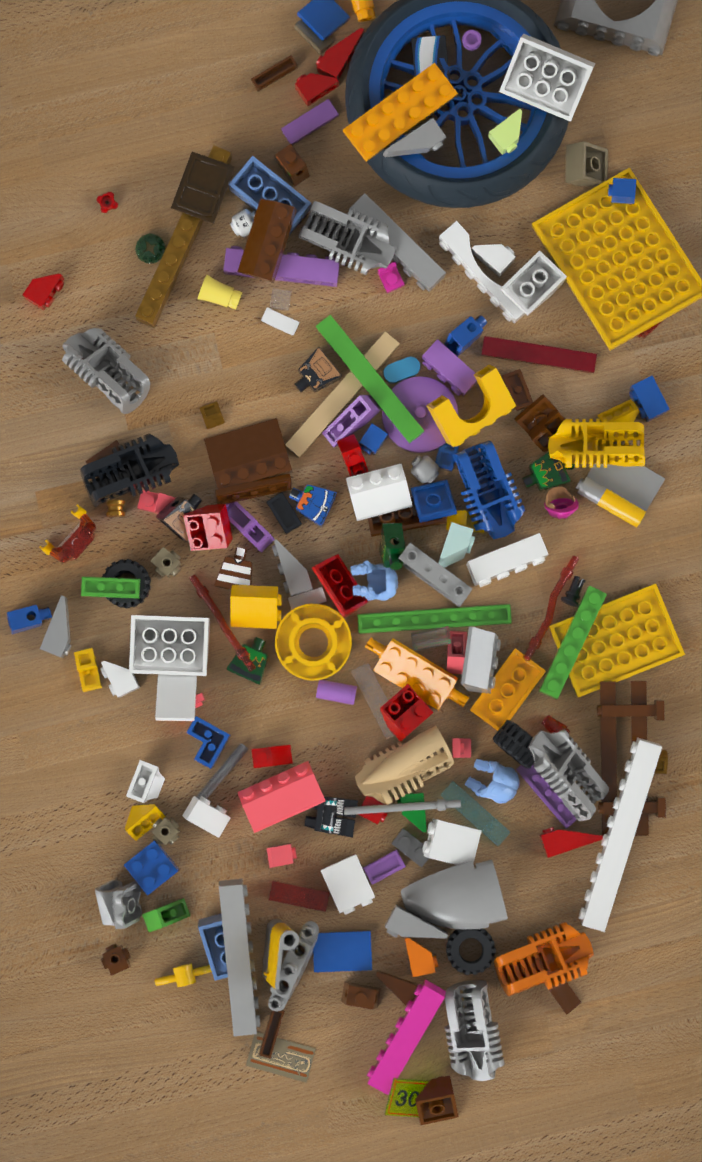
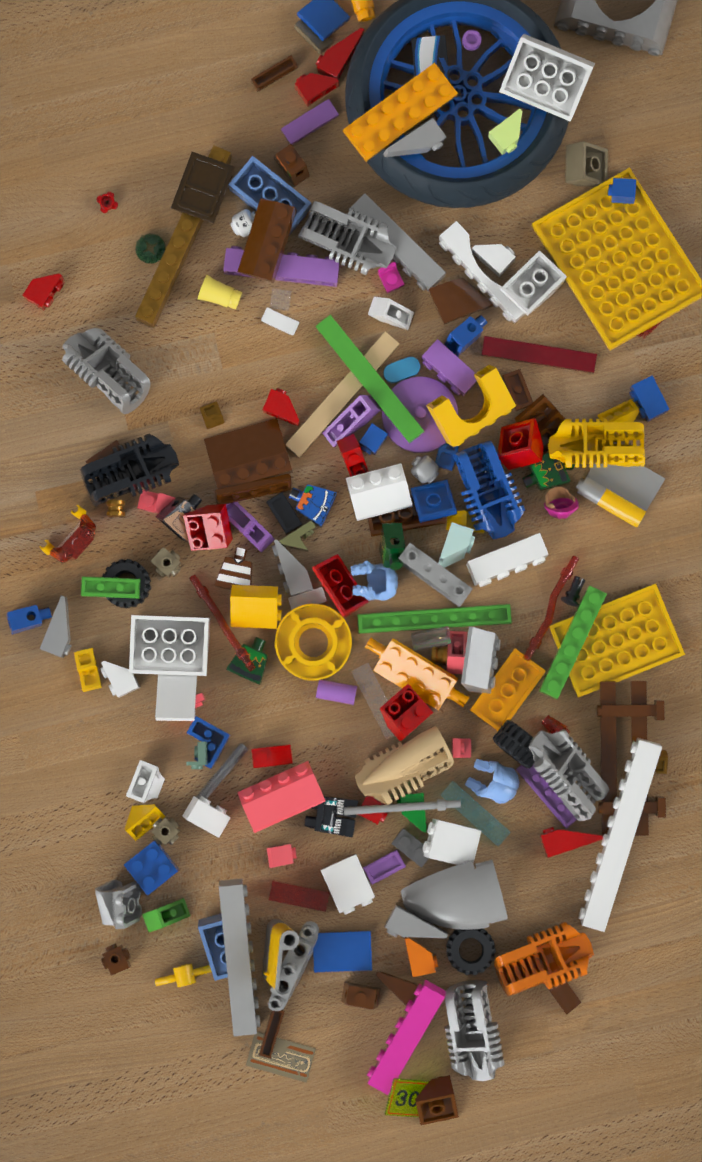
(201, 753): none -> sand green bracket
(280, 407): none -> red slope
(294, 539): none -> olive slope
(317, 372): torso -> none
(390, 312): none -> white slope
(439, 655): none -> pearl gold wheel
(458, 299): none -> reddish brown slope
(520, 444): none -> red slope

